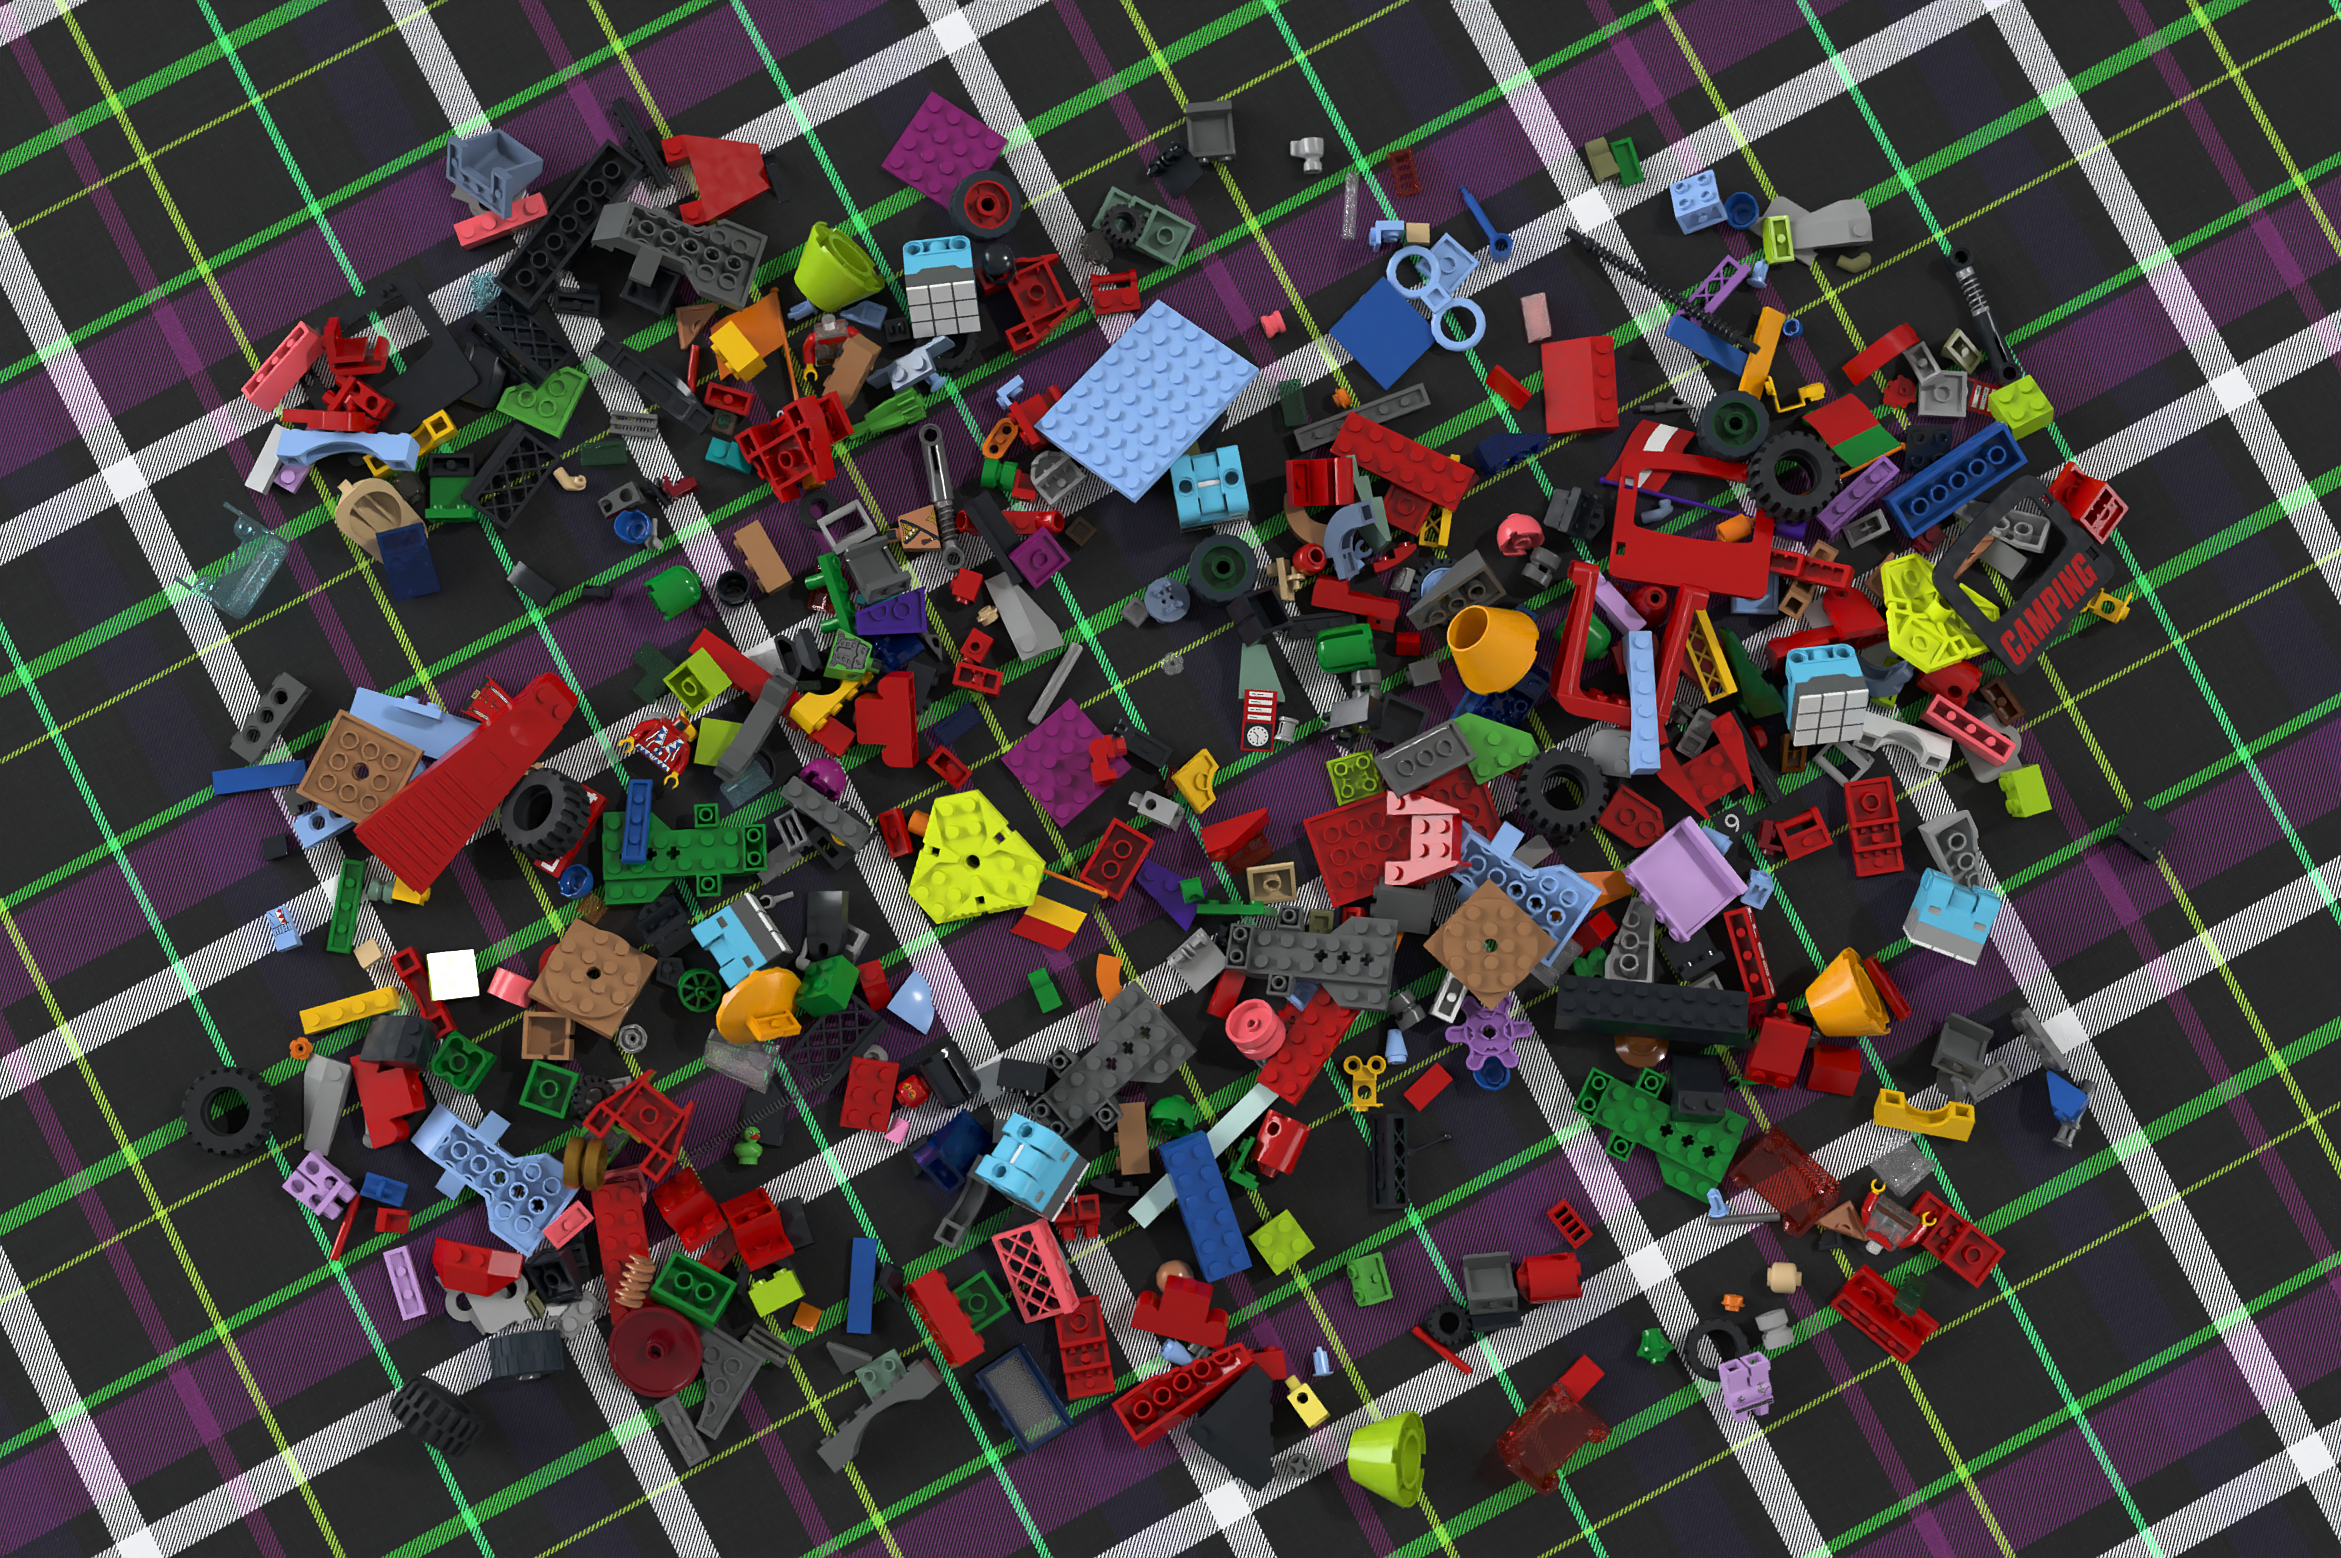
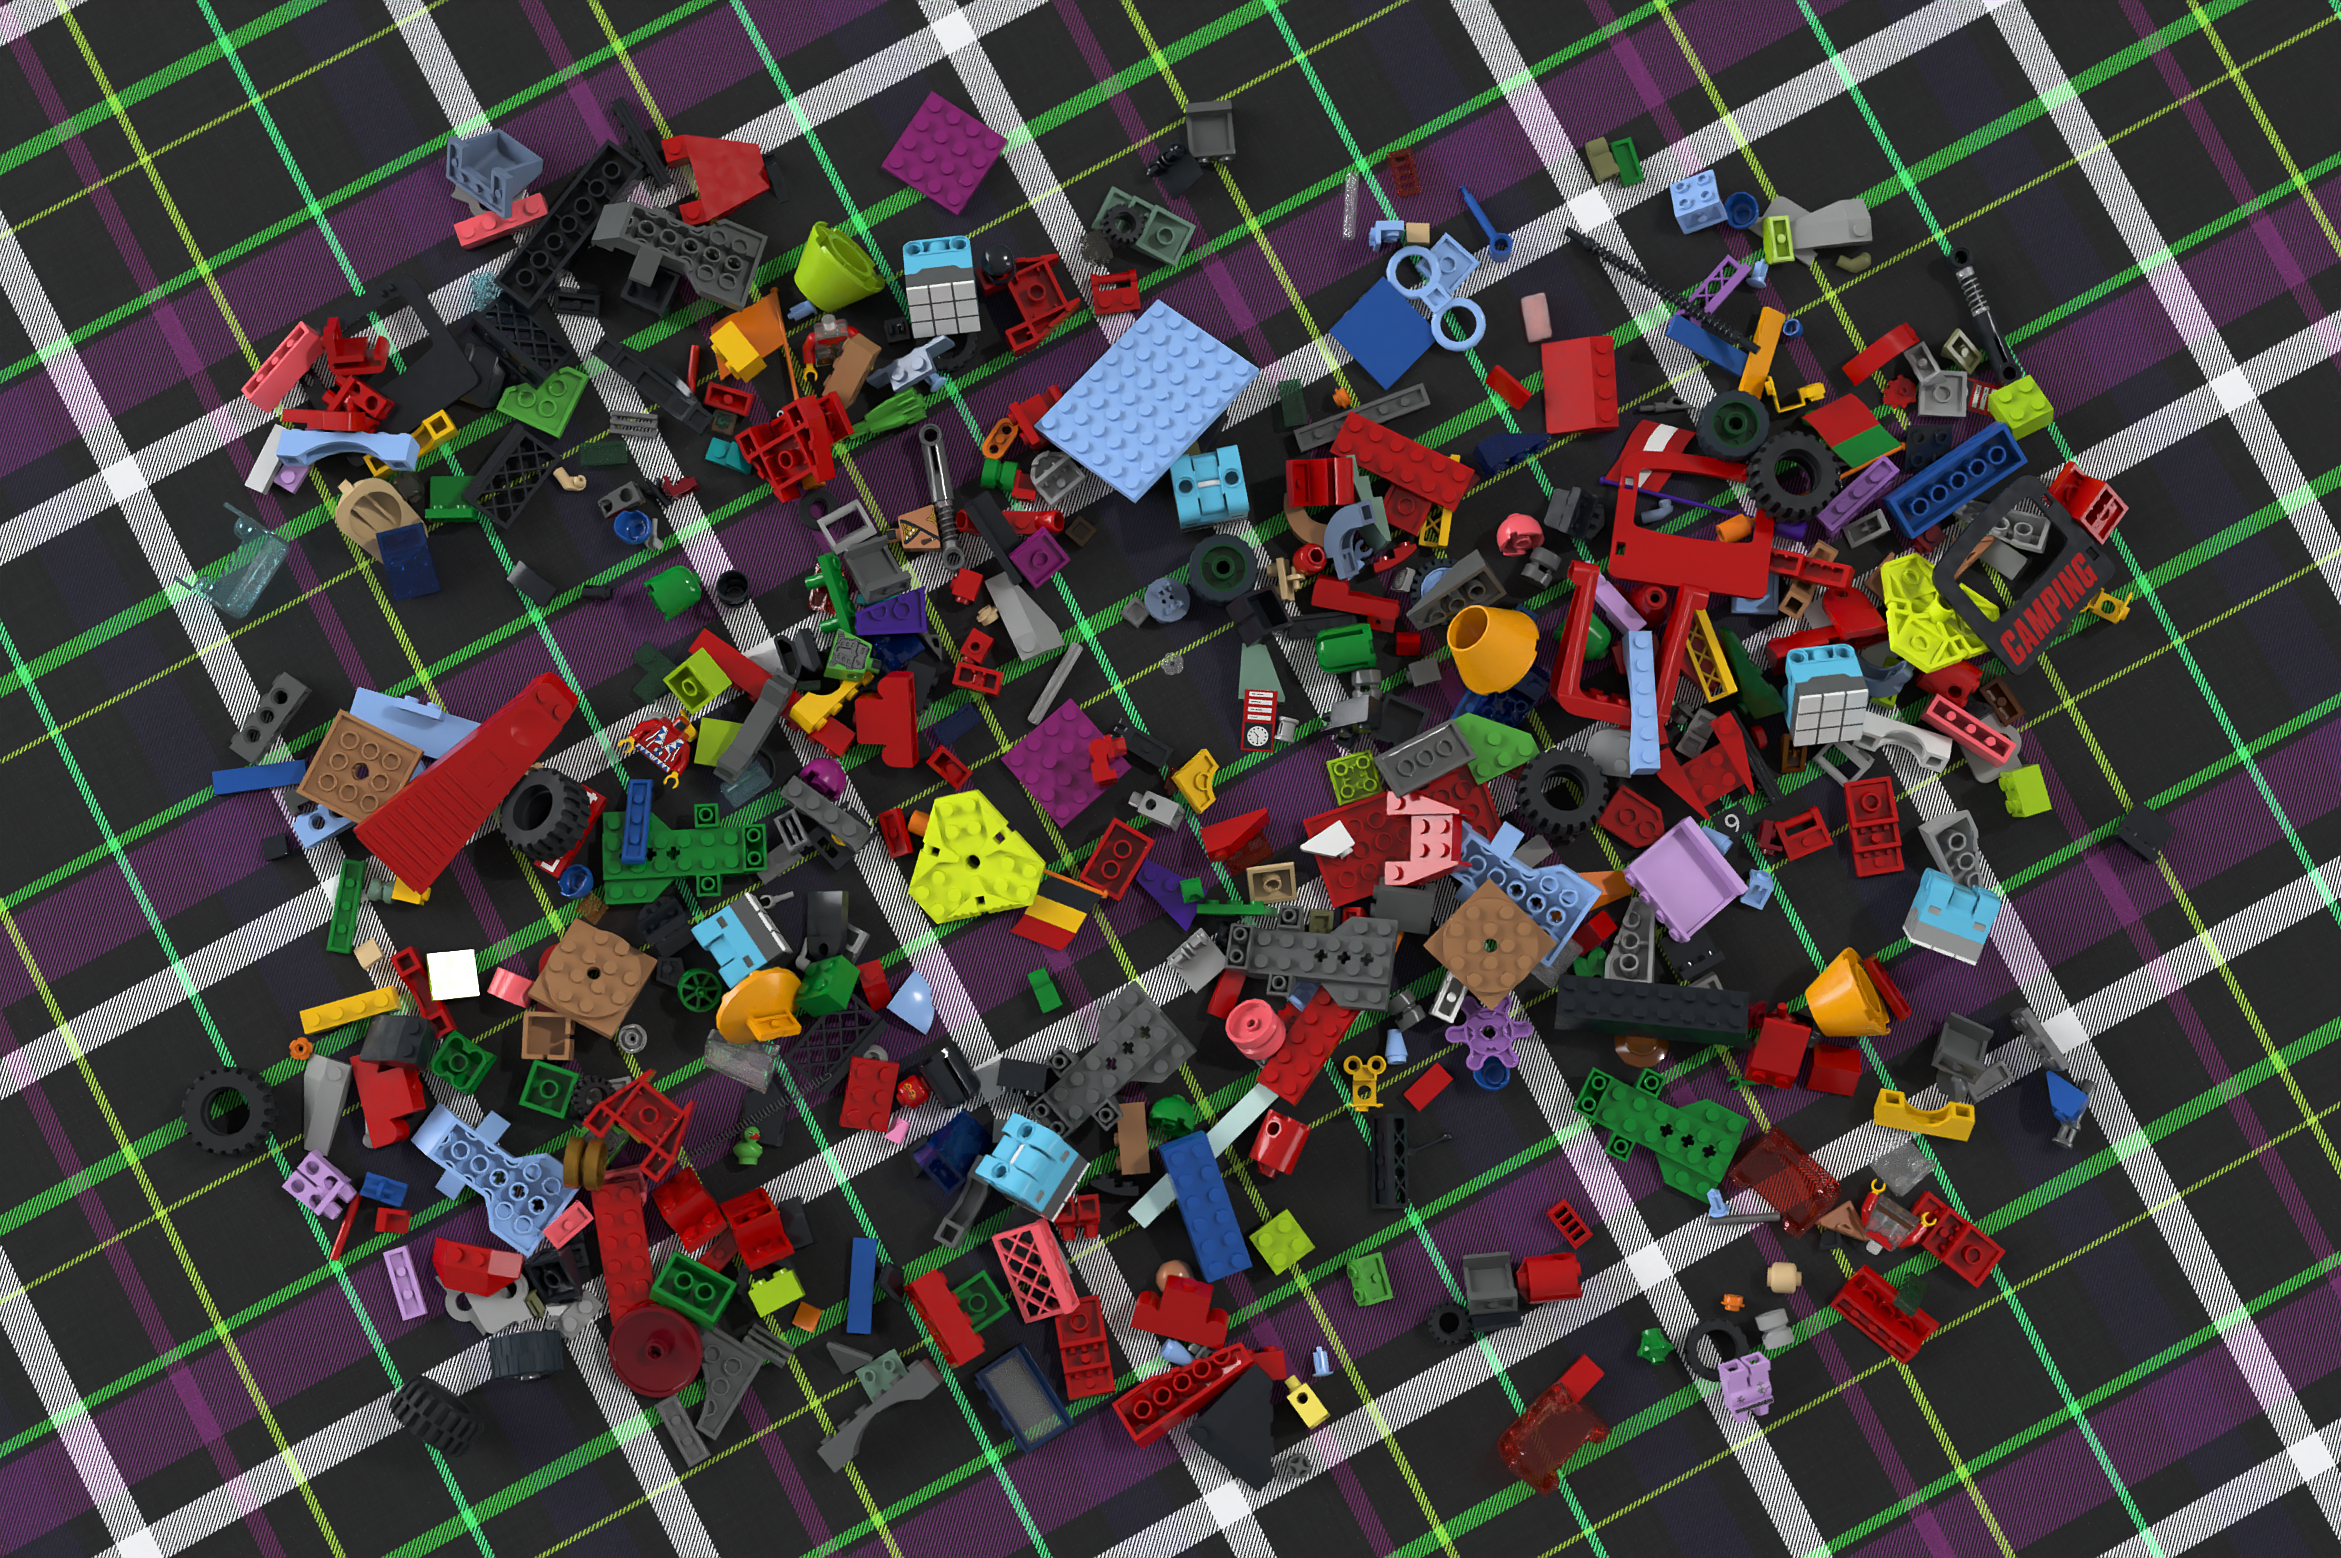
(283, 929): light blue leg -> none
(452, 464): black slope -> none
(486, 700): red torso -> none
(636, 1281): nougat piece -> none
(691, 321): nougat tile -> none
(762, 558): medium nougat brick -> none
(867, 314): light blue tile -> none
(999, 196): wheel -> none
(1010, 389): light blue bracket -> none
(1108, 976): orange arch -> none
(1246, 1178): green bracket -> none
(1273, 324): coral wheel -> none
(1312, 150): light grey piece -> none
(1330, 842): none -> white slope
(1388, 1457): lime cone -> none
(1442, 1350): red bar -> none
(1696, 1088): black slope -> none
(1750, 954): red brick -> none

